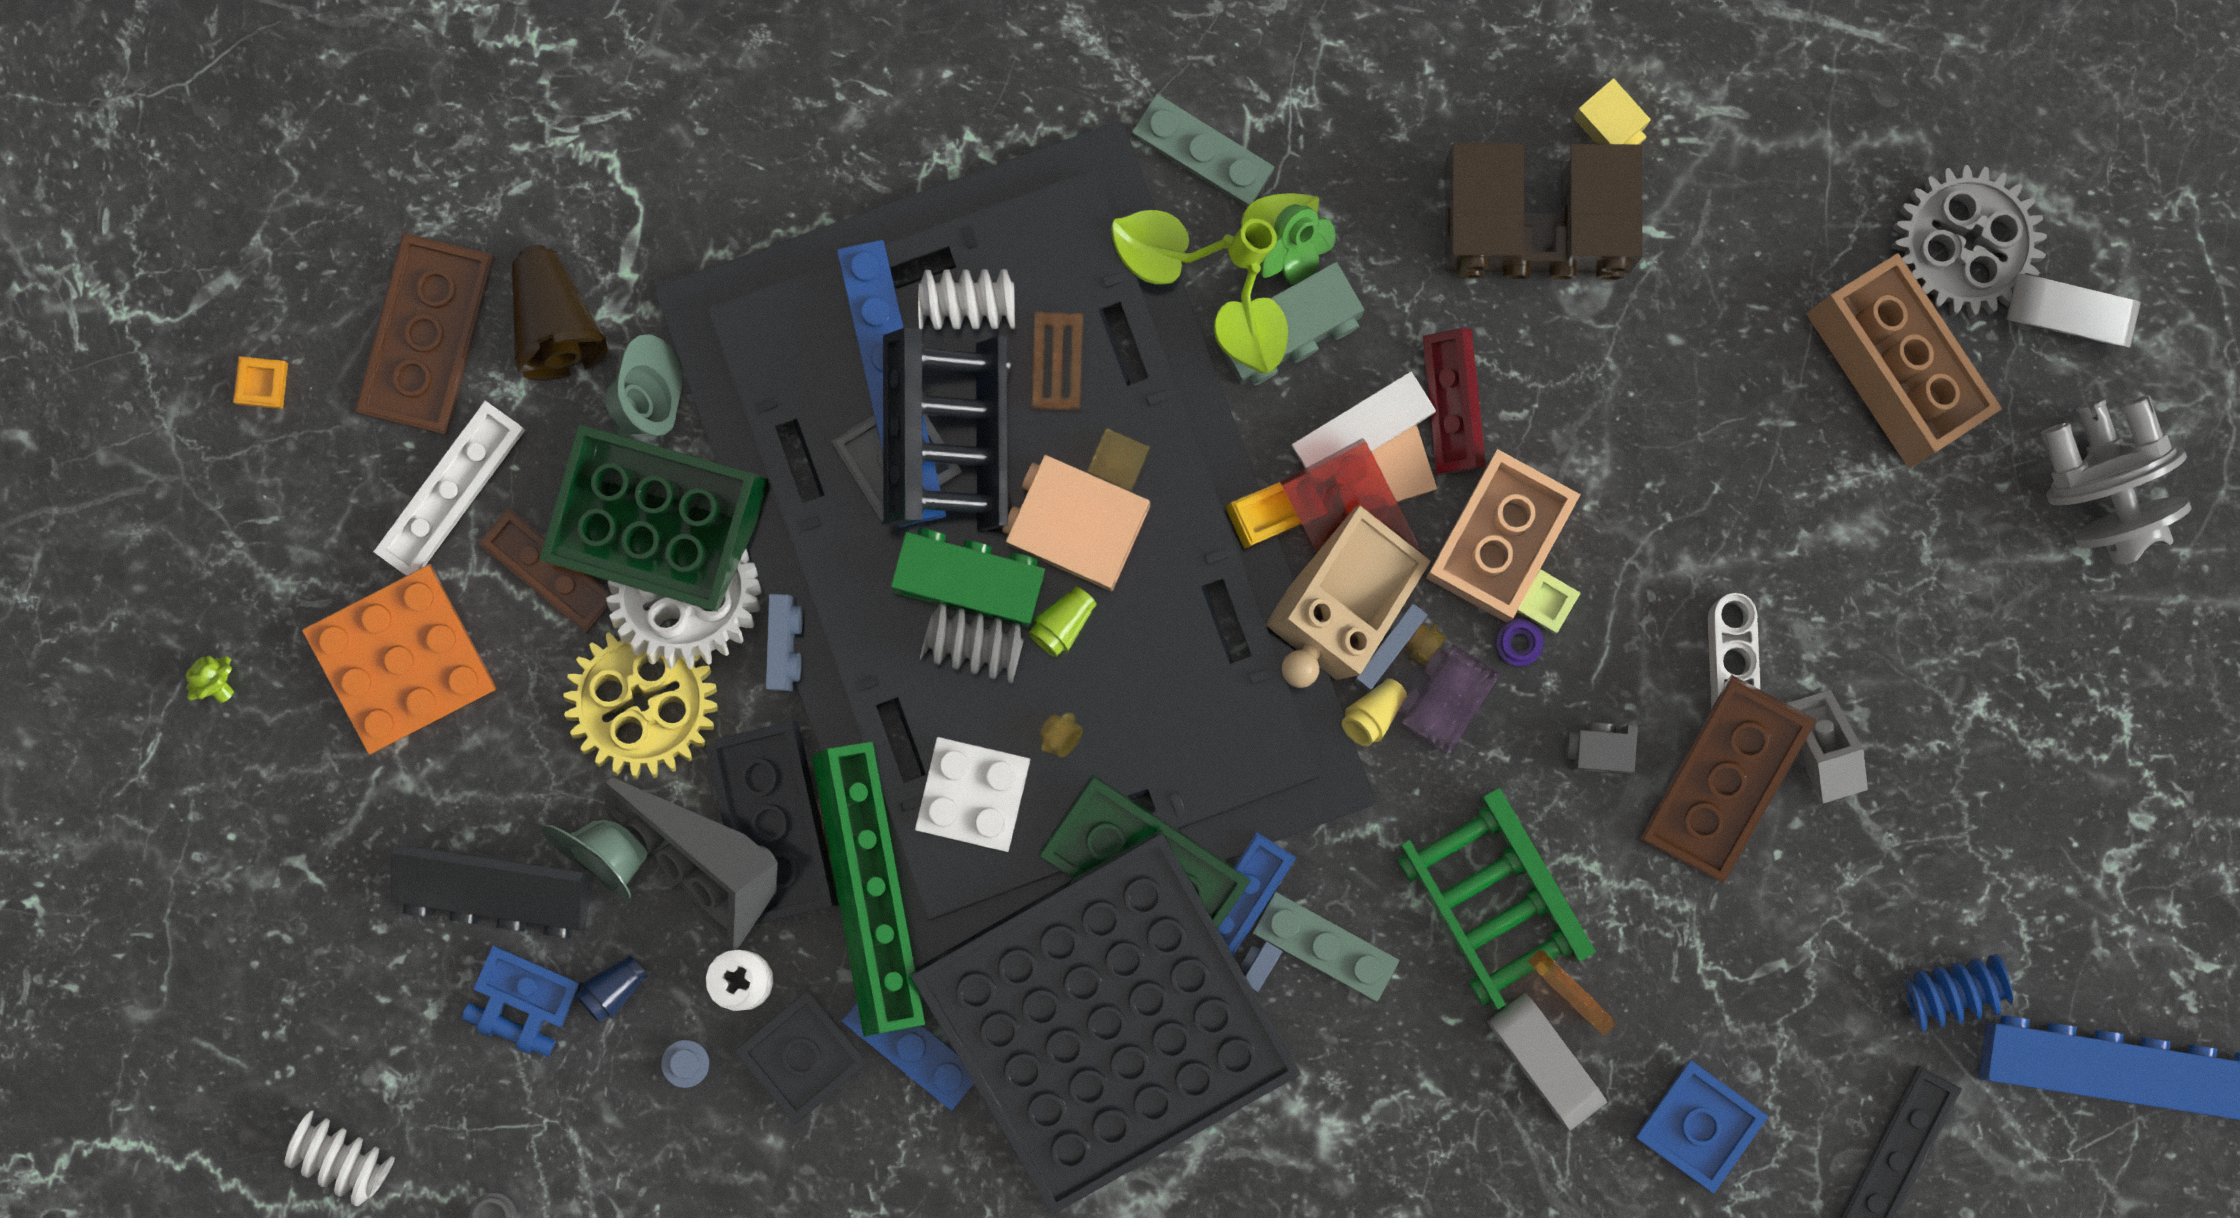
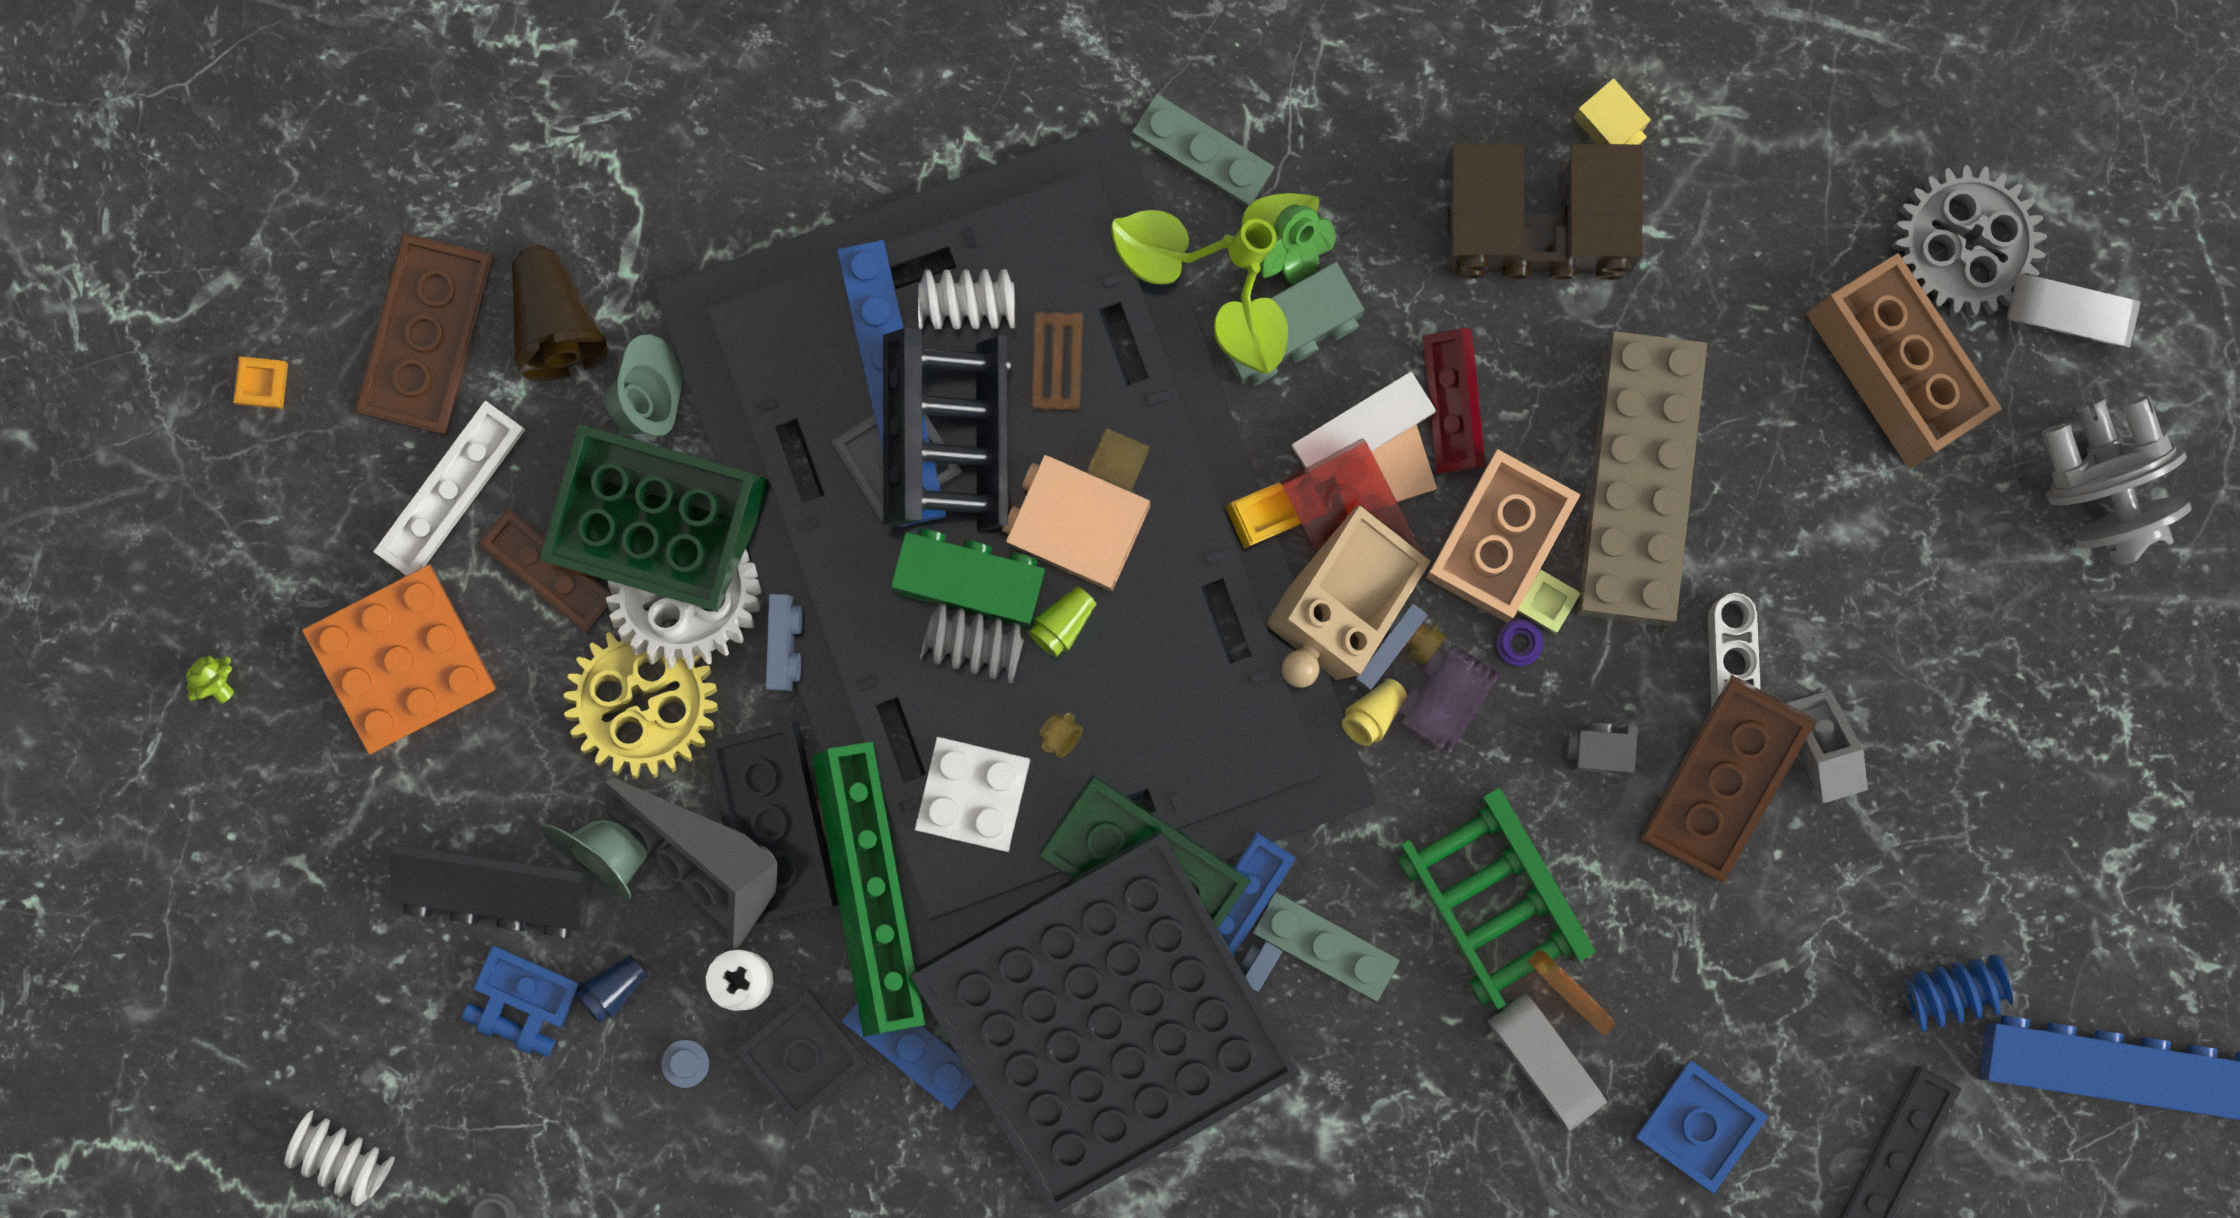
(1641, 479): none -> dark tan brick

